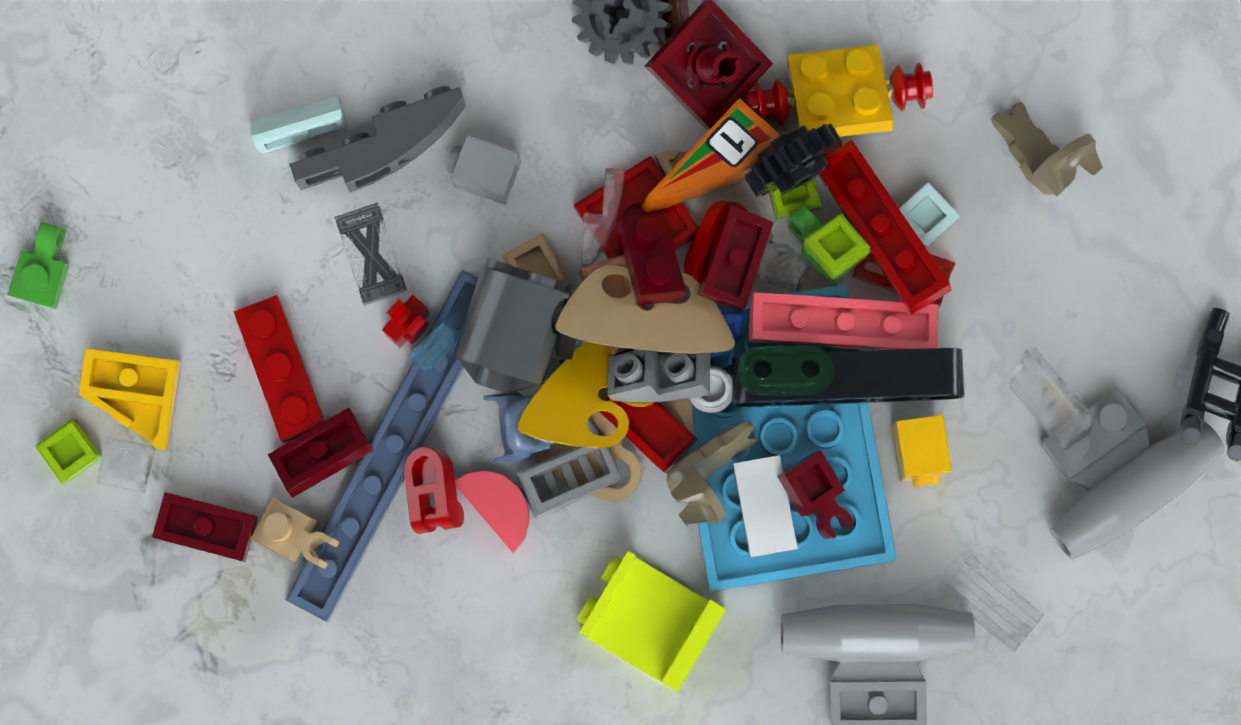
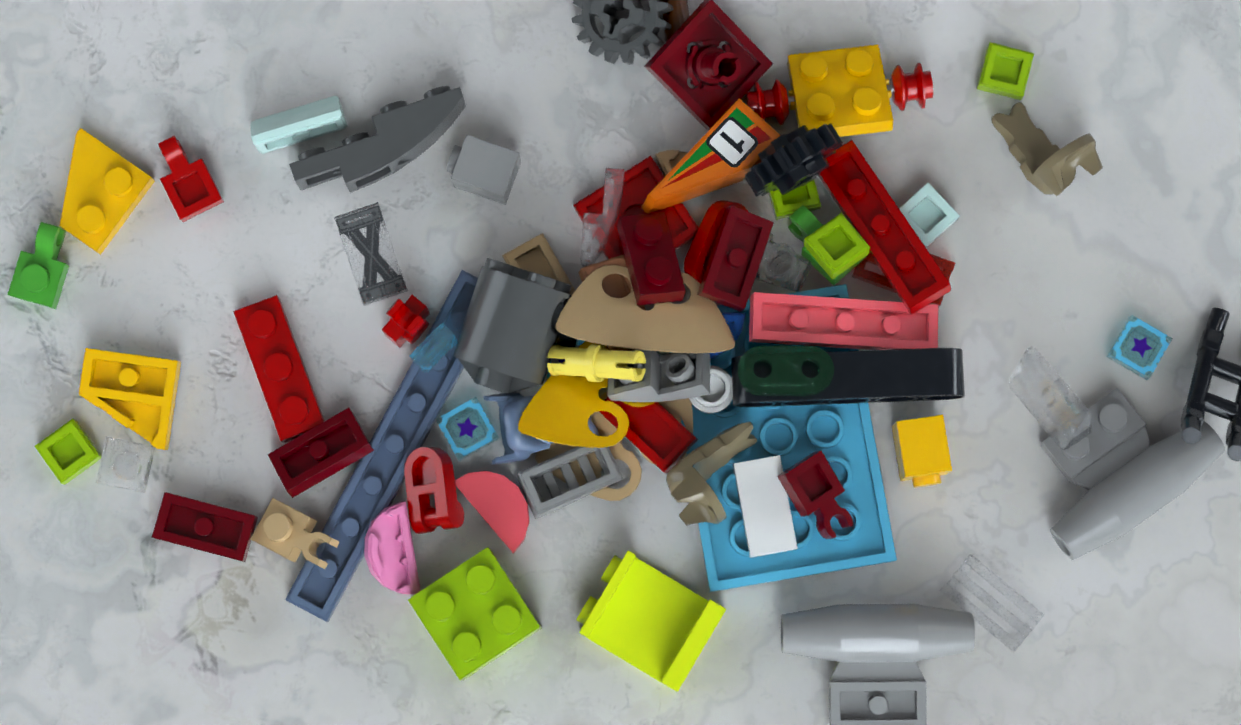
(100, 192): none -> yellow wing
(189, 185): none -> red plate
(391, 550): none -> bright pink plate
(467, 429): none -> tile
(474, 614): none -> lime brick
(596, 363): none -> light yellow pin
(1005, 71): none -> lime tile
(1139, 347): none -> tile

